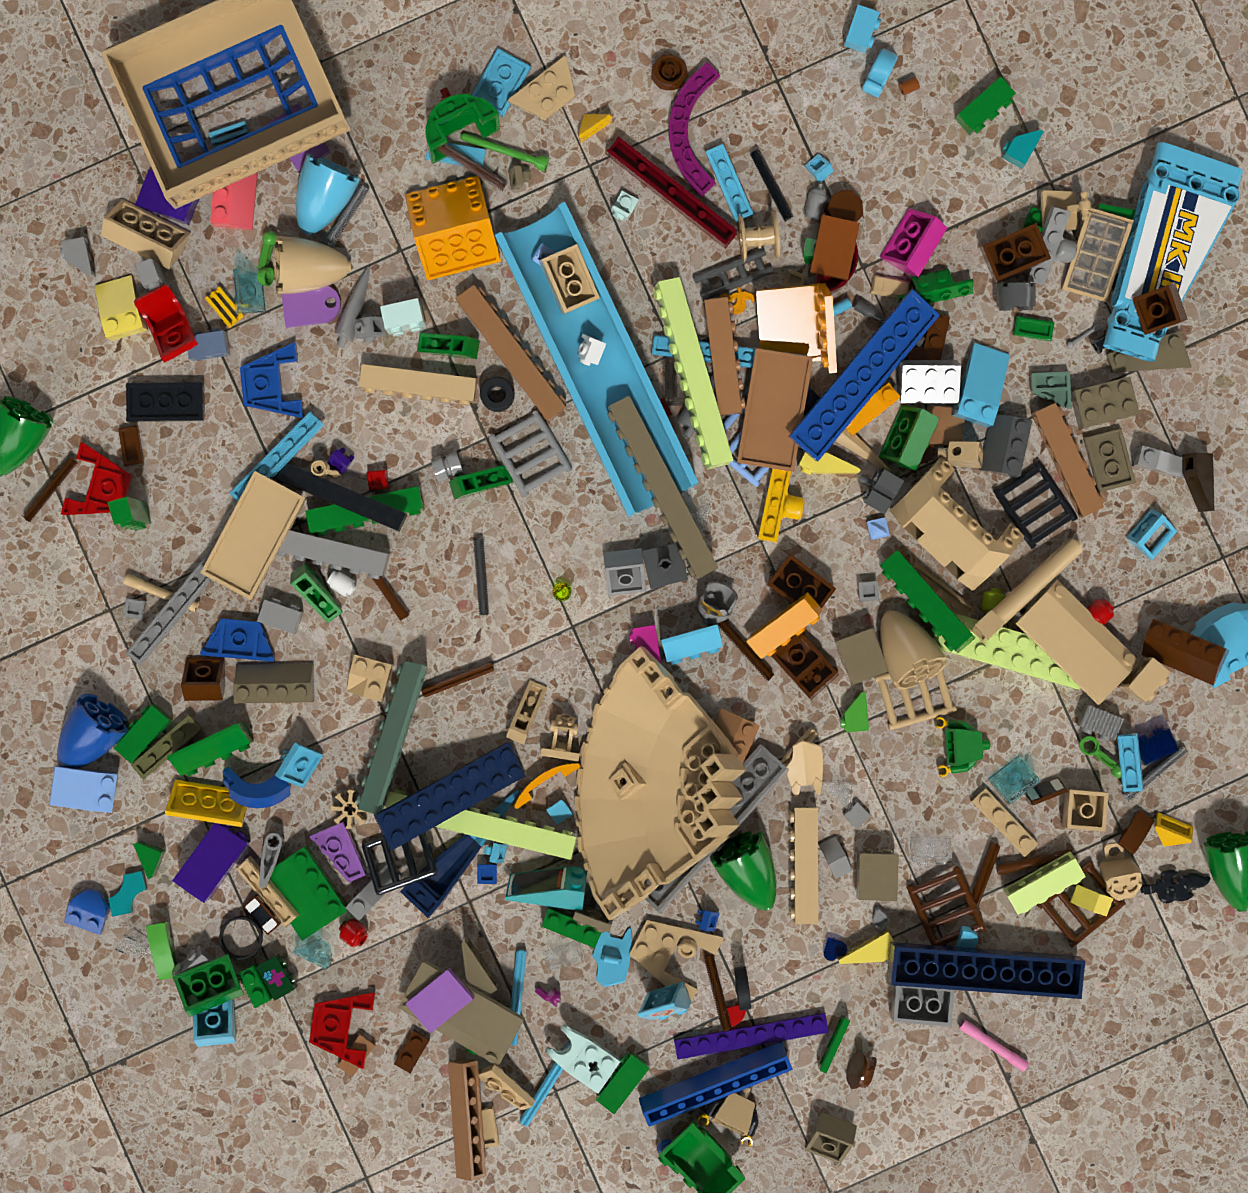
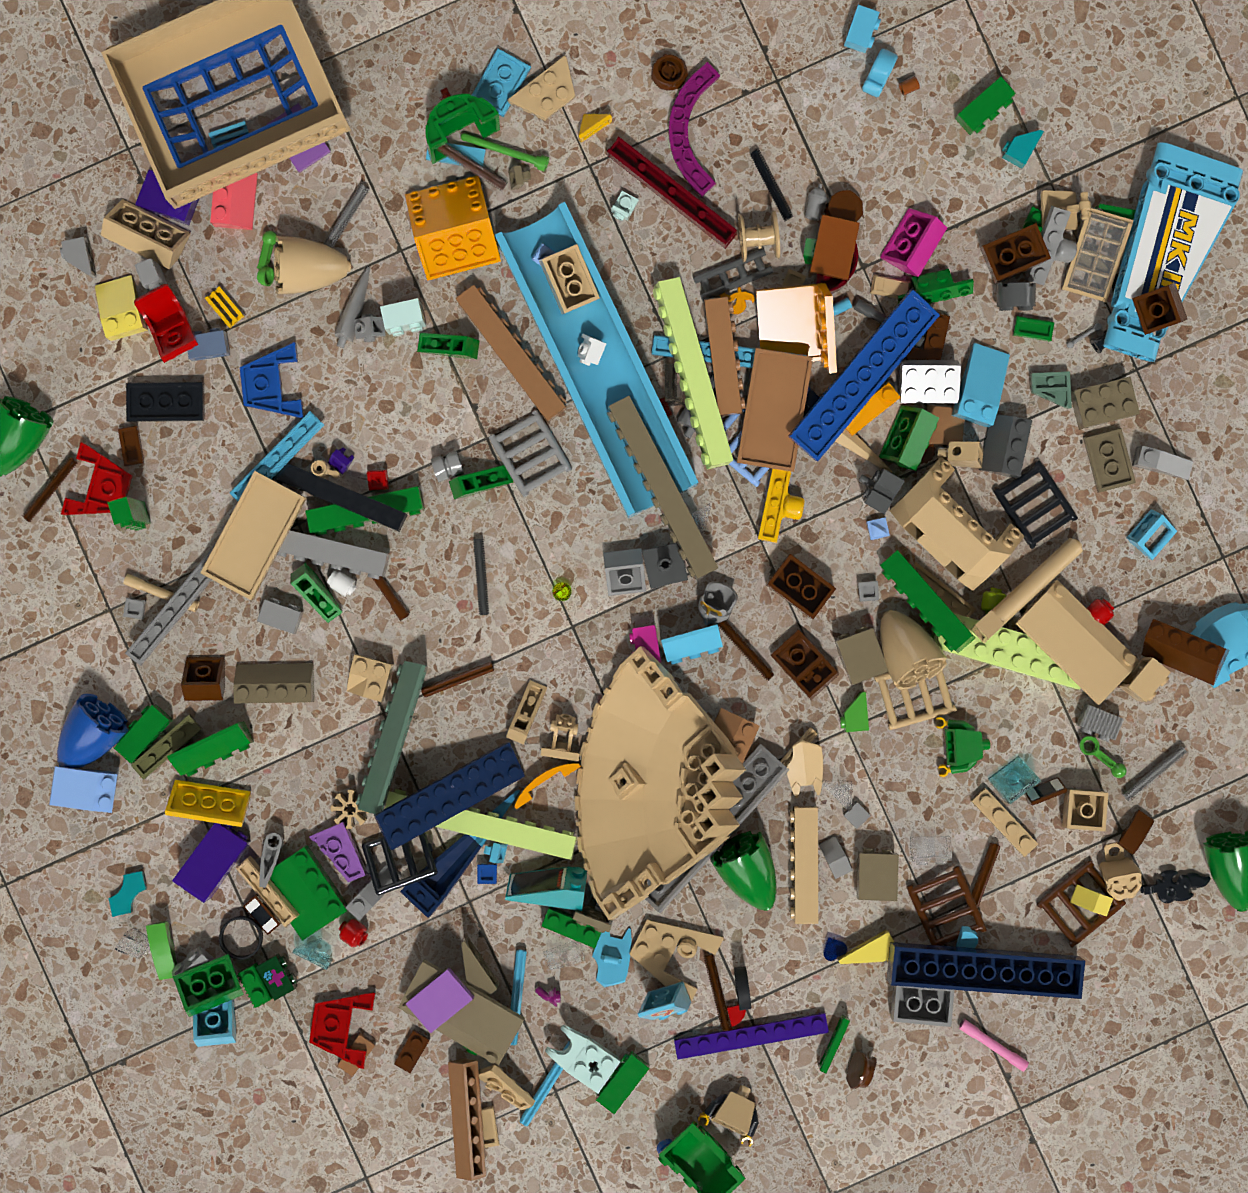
(88, 911): blue slope -> none
(150, 857): green slope -> none
(239, 640): blue wing -> none
(247, 292): clear light blue slope -> none
(255, 795): blue arch -> none
(298, 764): medium azure tile -> none
(310, 307): medium lavender tile -> none
(322, 193): medium azure cylinder -> none
(417, 383): tan brick -> none
(485, 391): black tyre -> none
(559, 811): medium azure slope -> none
(709, 920): blue tile -> none
(715, 1084): blue brick -> none
(729, 182): medium azure plate -> none
(785, 625): light orange brick -> none
(819, 168): medium azure slope -> none
(826, 465): light yellow slope -> none
(831, 1137): dark tan slope -> none
(880, 919): light grey tile -> none
(1012, 866): reddish brown piece -> none
(1044, 883): yellowish green brick -> none
(1067, 460): medium nougat brick -> none
(1130, 762): medium azure tile -> none
(1156, 745): clear blue brick -> none
(1170, 355): dark tan wing -> none
(1172, 831): yellow slope -> none
(1199, 476): dark brown slope -> none

